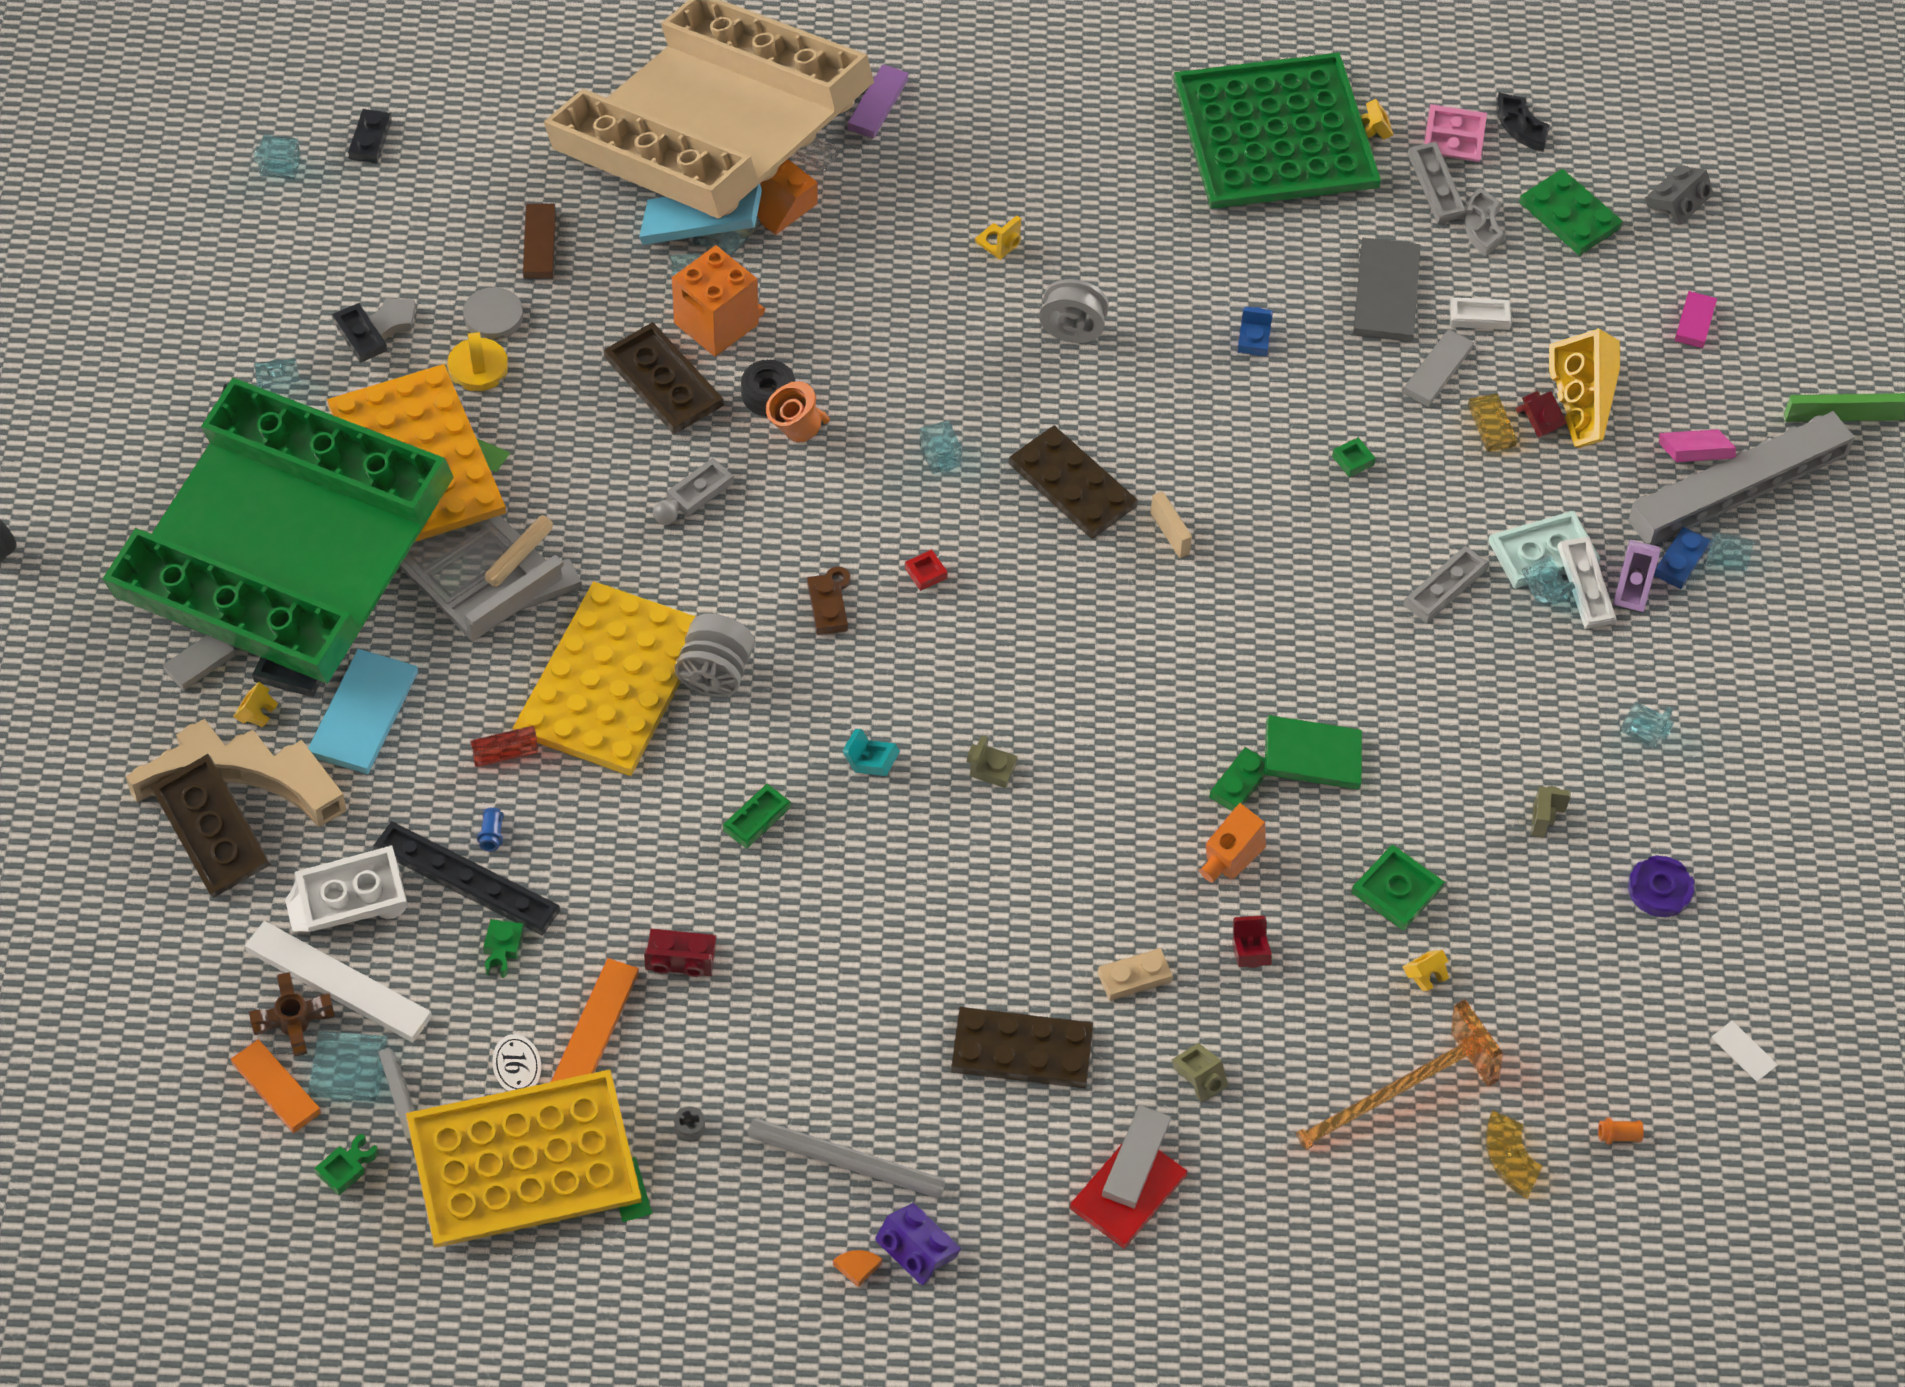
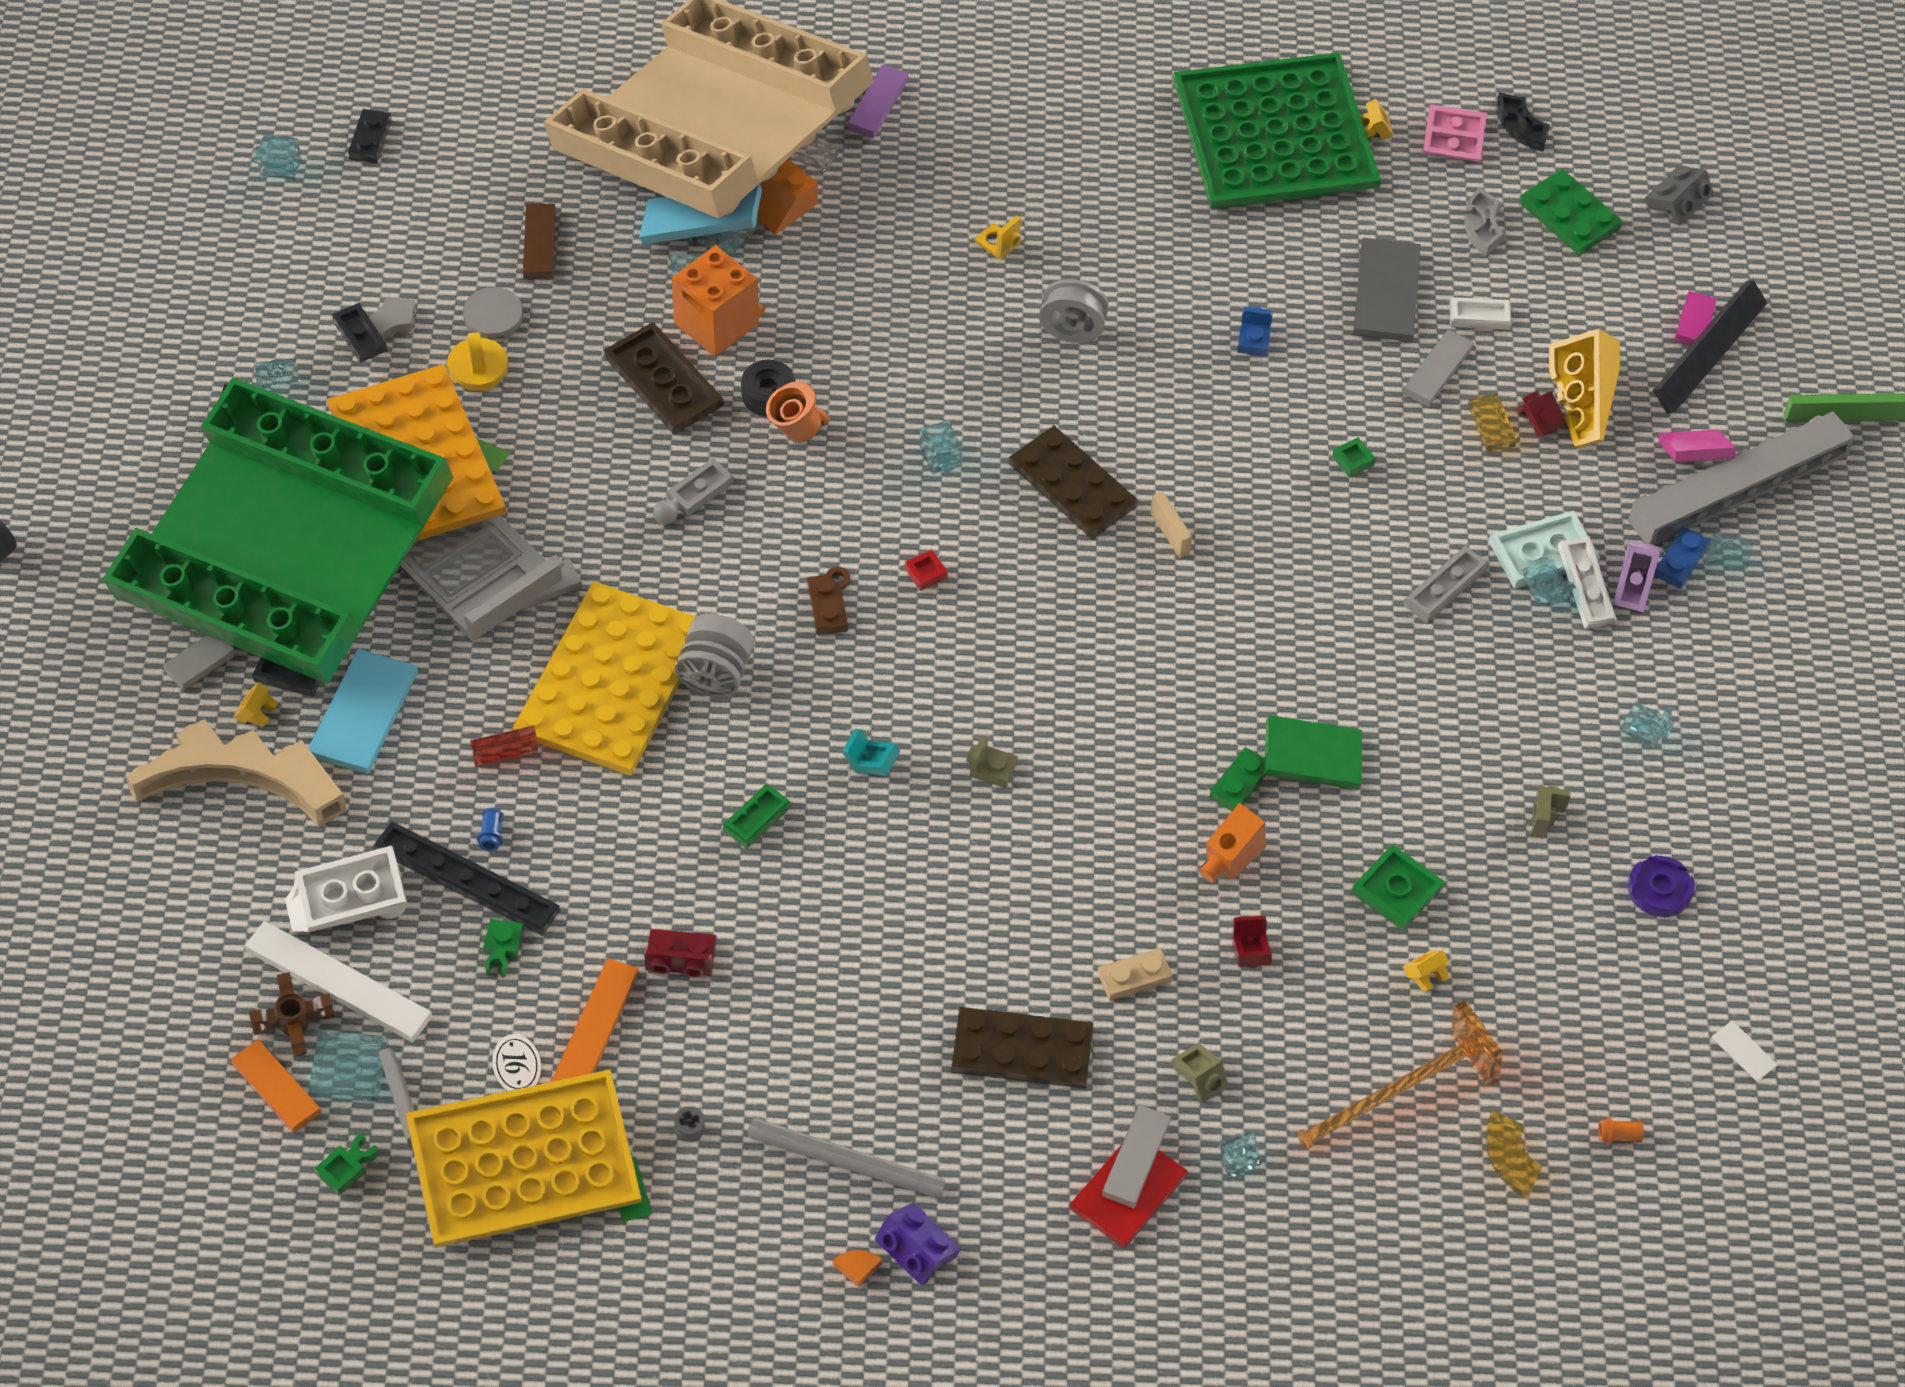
(210, 825): dark brown plate -> none
(518, 551): tan axle -> none
(1240, 1153): none -> clear light blue tile
(1436, 182): light grey tile -> none
(1709, 346): none -> black tile

